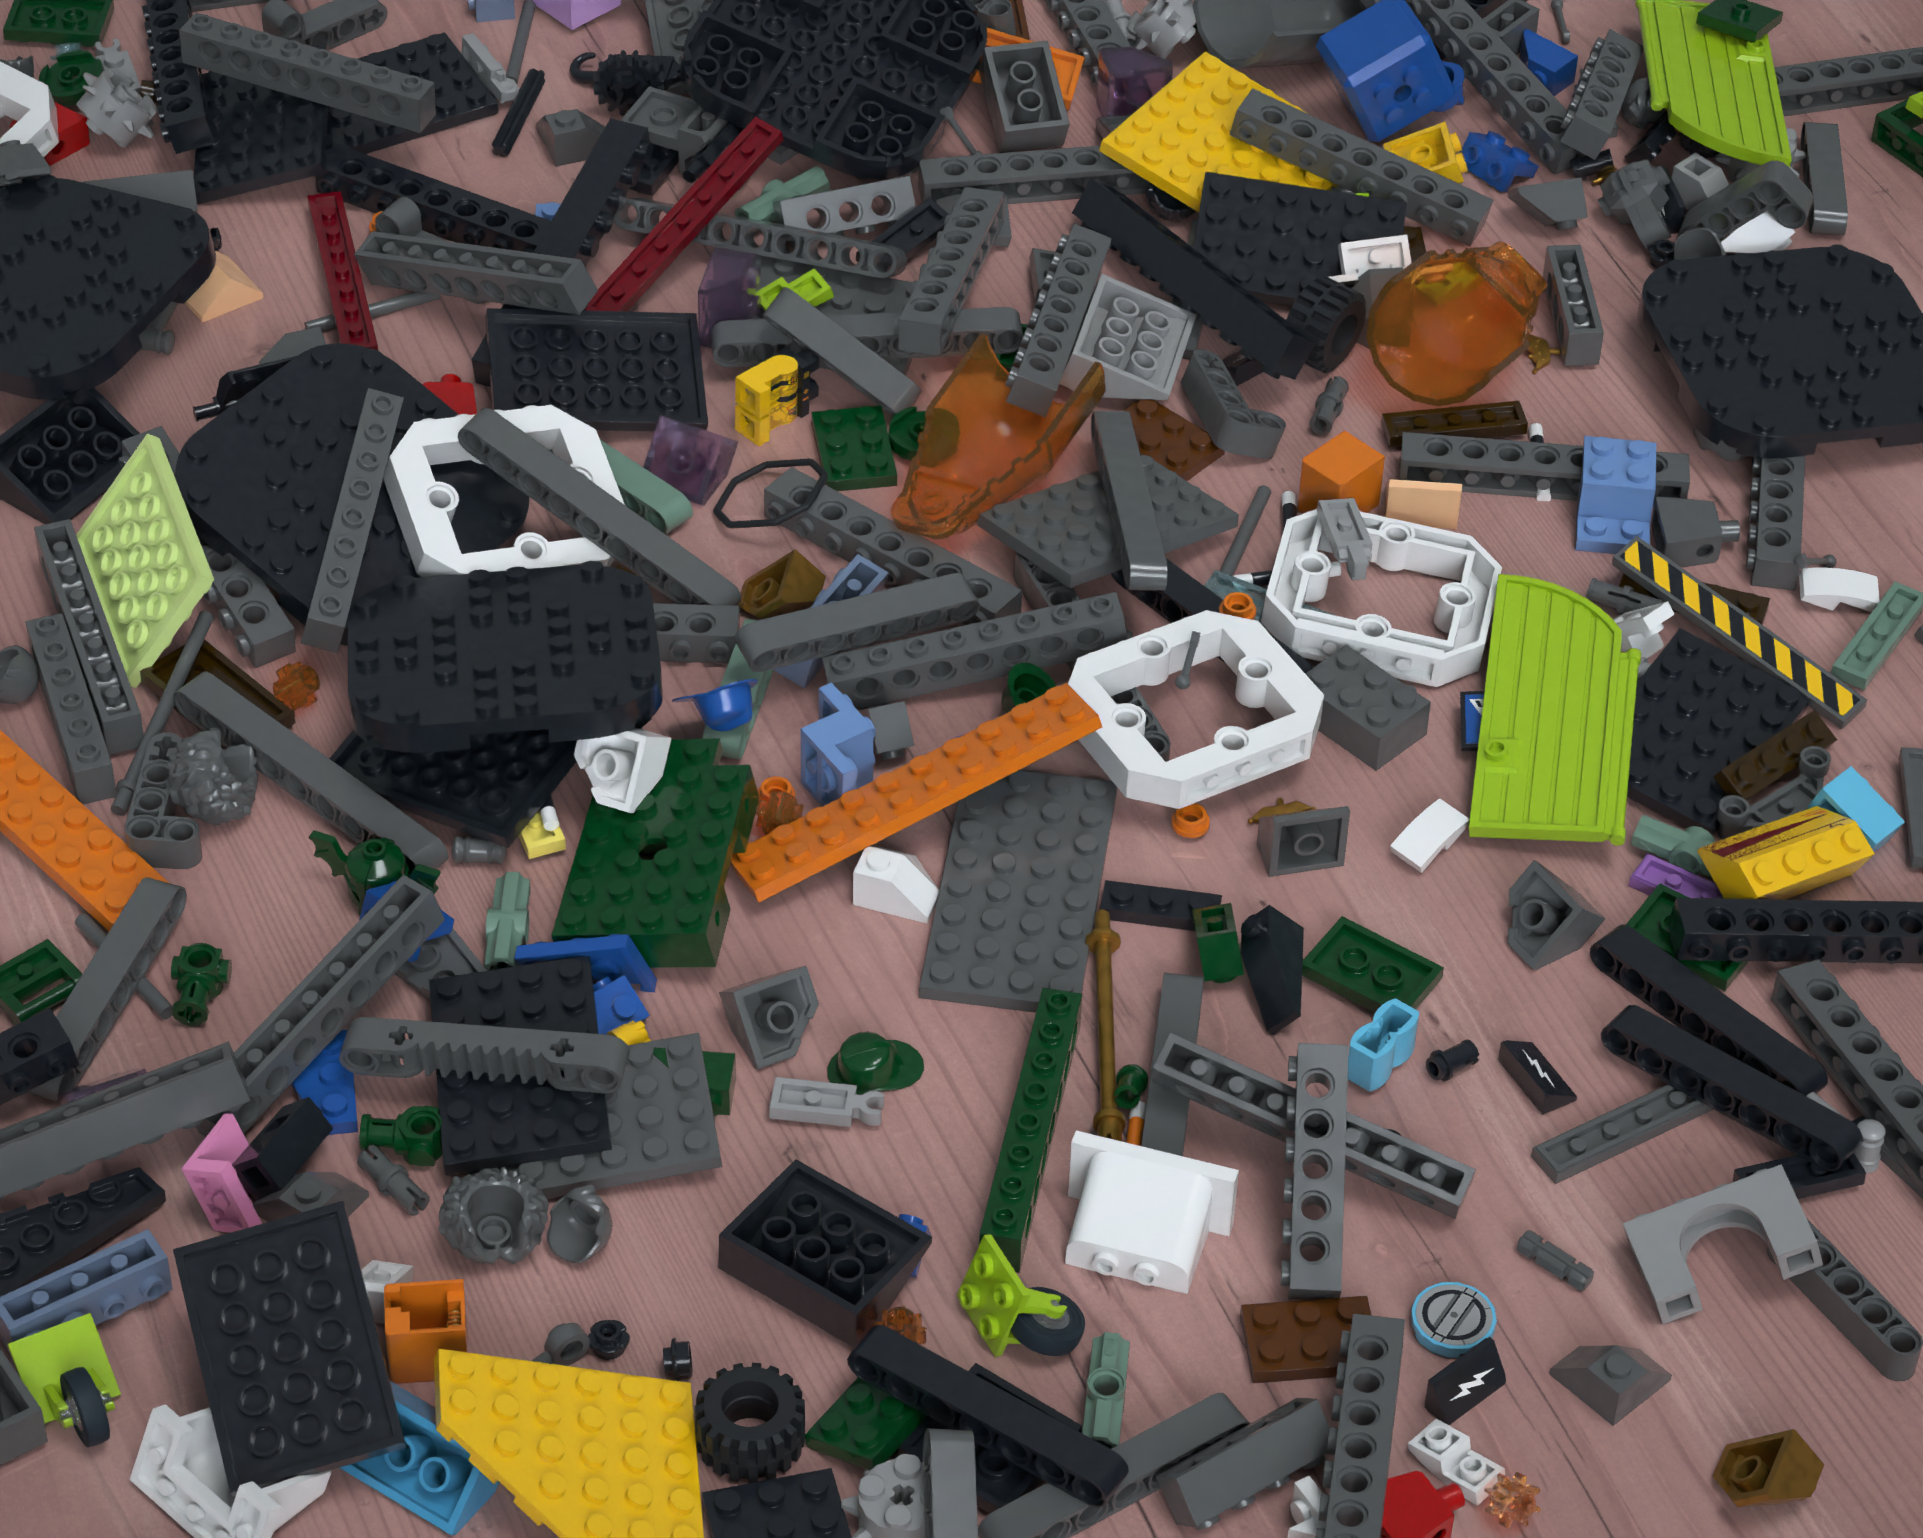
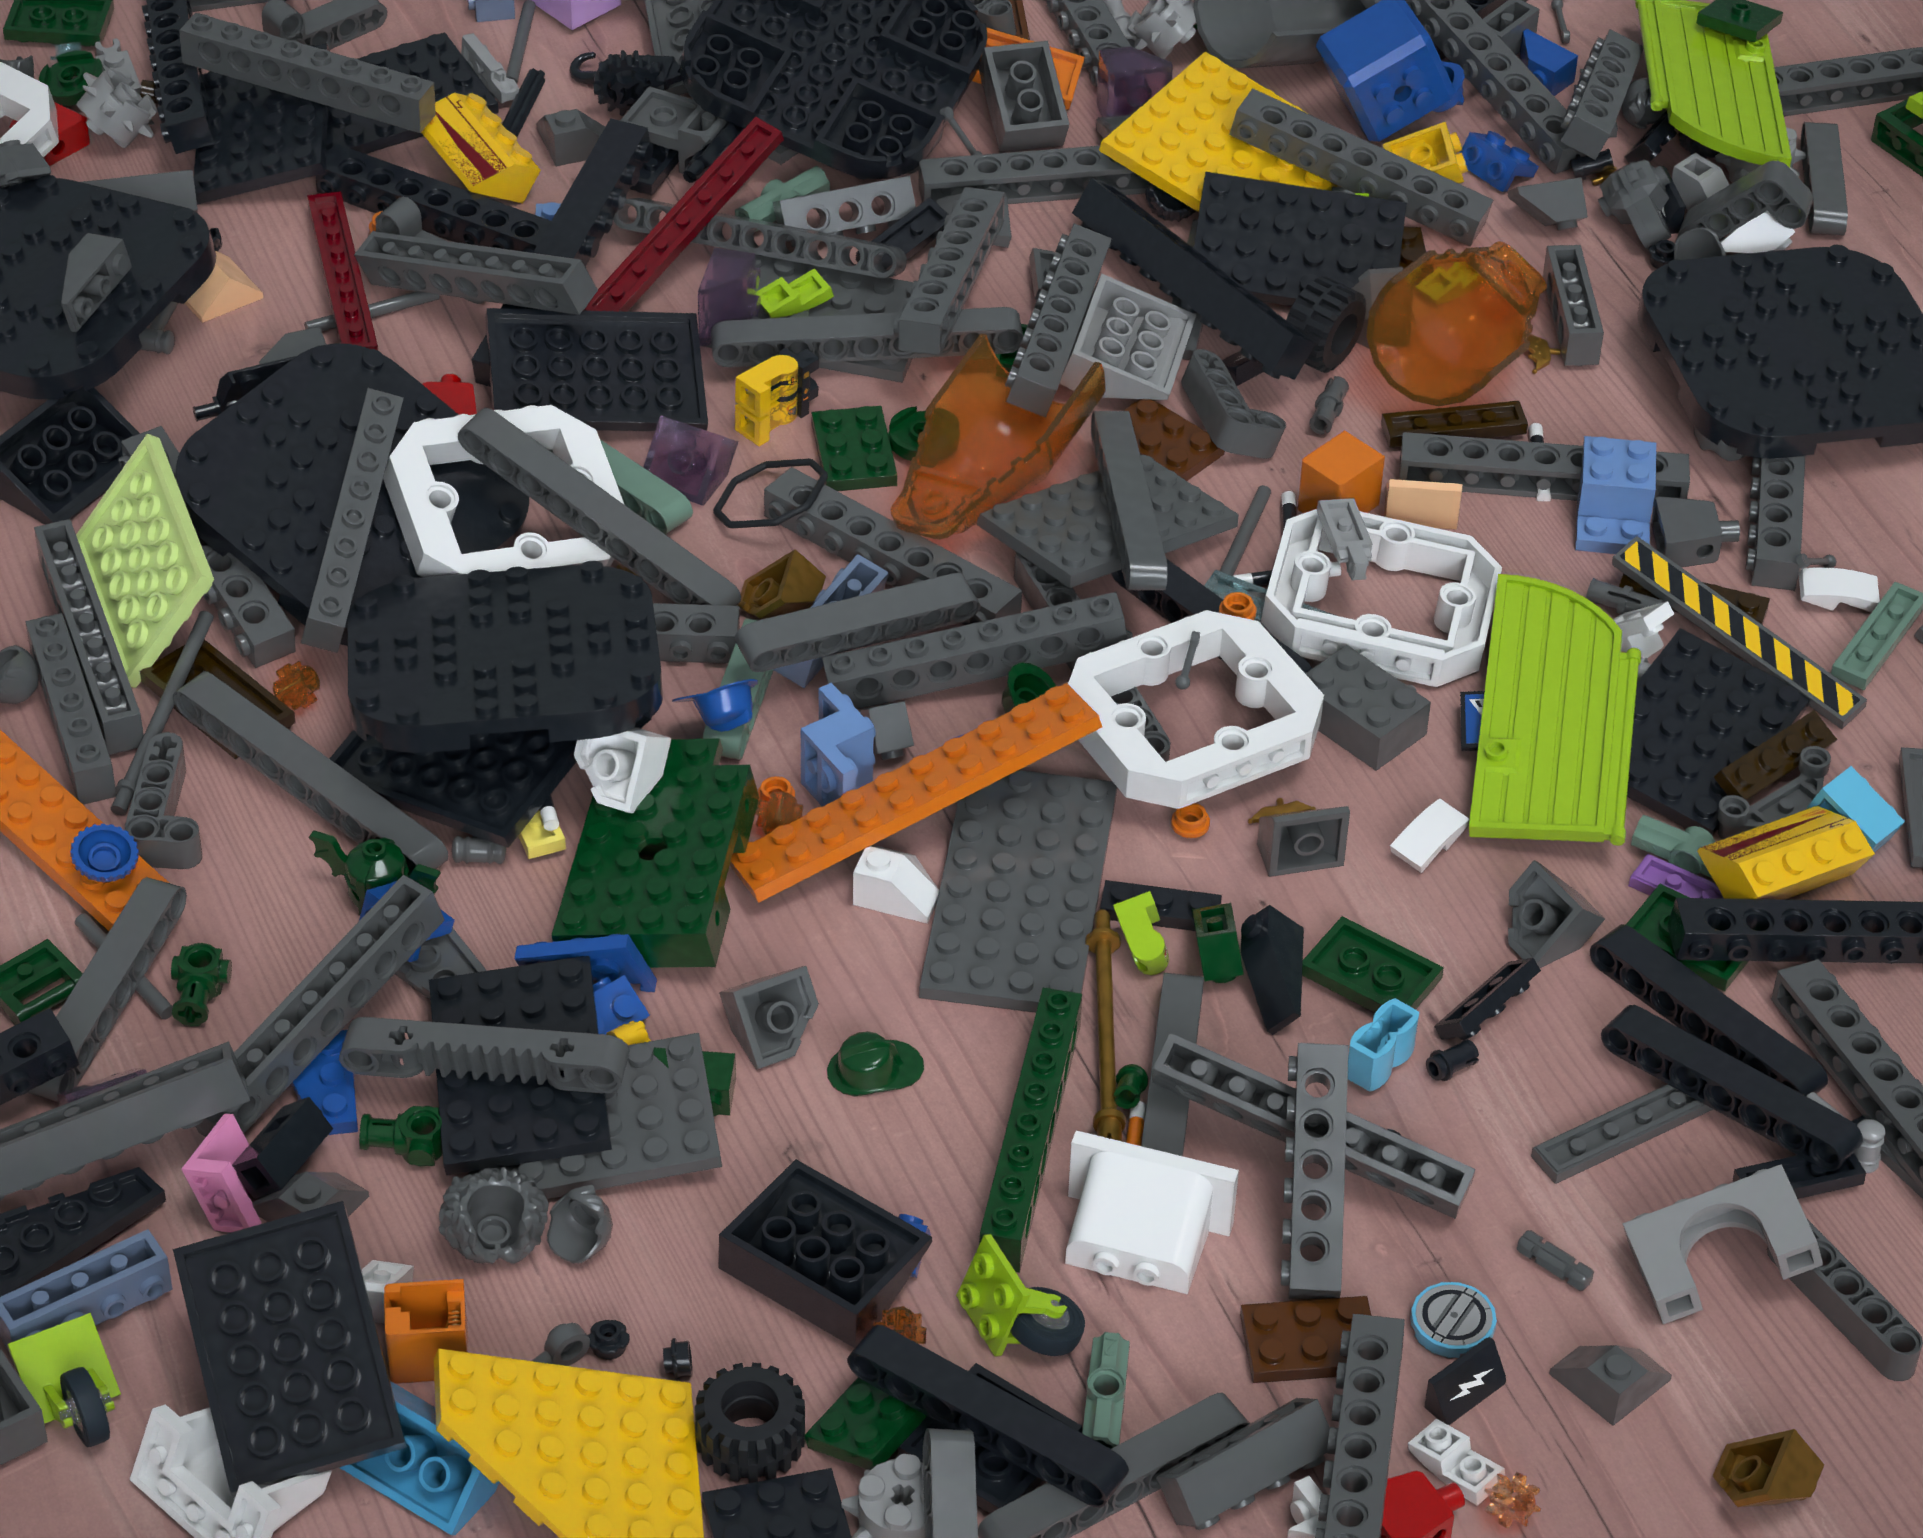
(91, 275): none -> dark grey slope
(104, 853): none -> blue hat
(212, 780): dark grey hair -> none
(393, 1180): dark grey pin -> none
(480, 148): none -> yellow slope
(507, 921): sand green piece -> none
(823, 1103): light grey plate -> none
(841, 352): dark grey beam -> none
(1144, 943): none -> lime leg
(1376, 253): white bracket -> none
(1487, 999): none -> black plate
(1535, 1075): black slope -> none

